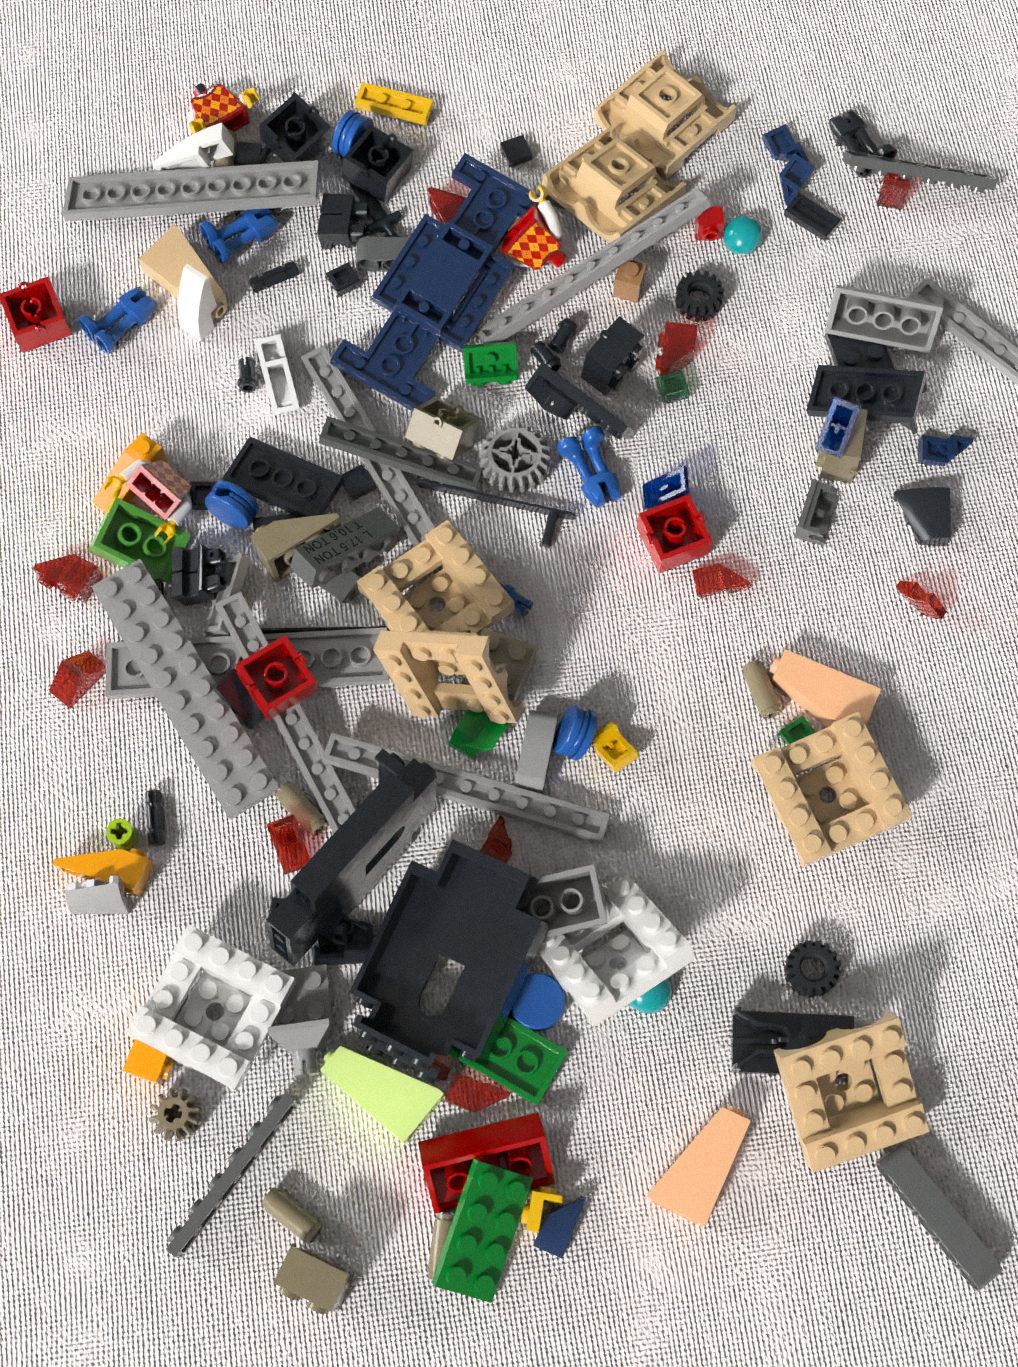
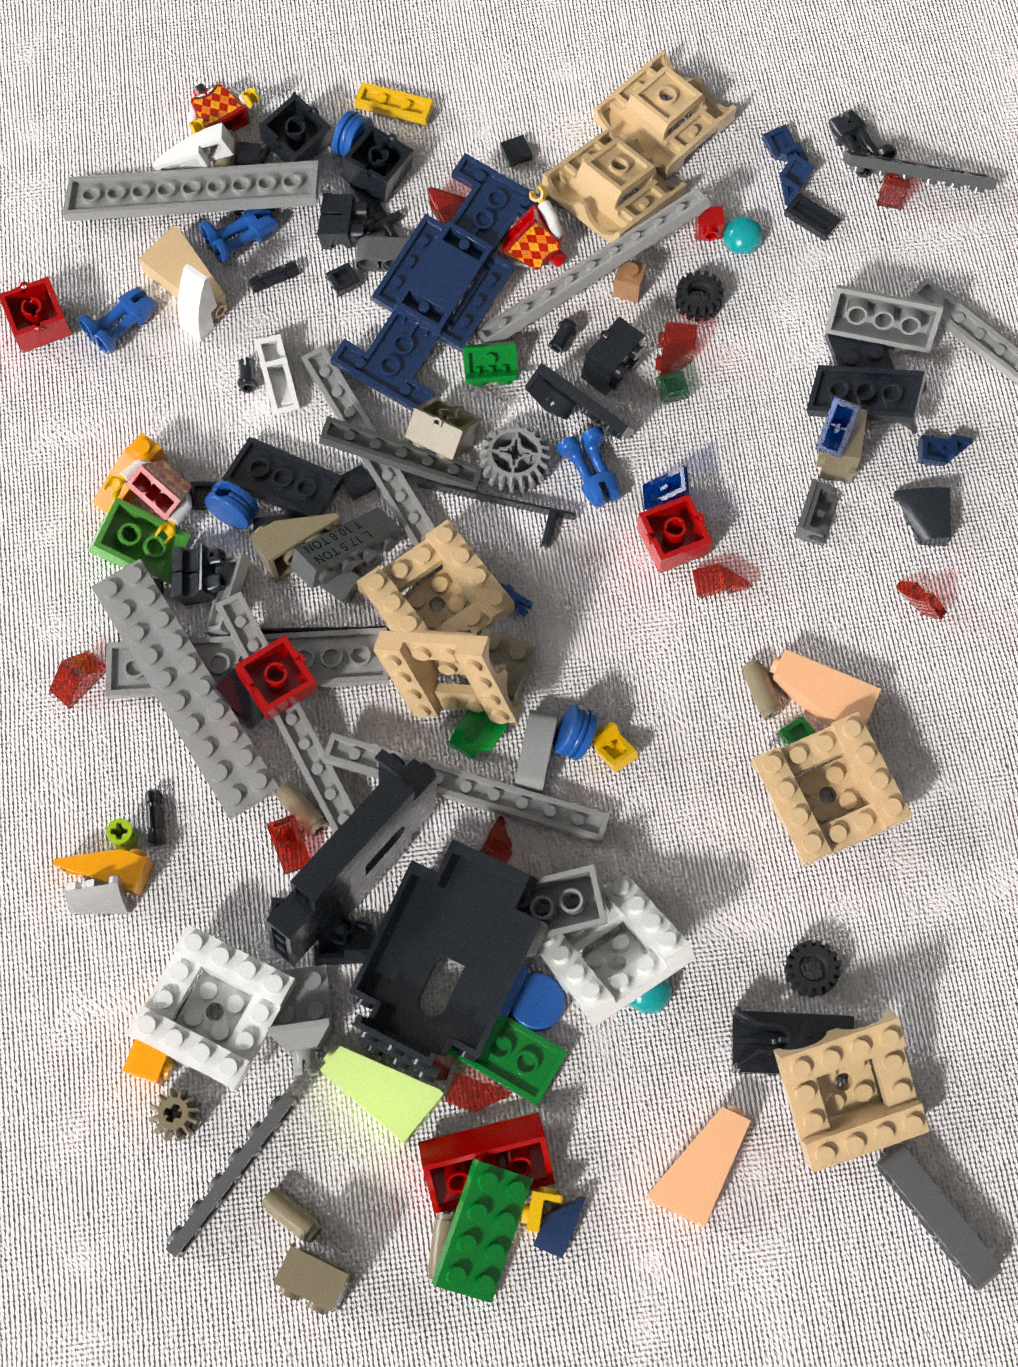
(69, 575): clear red slope -> none
(545, 356): black pin -> none

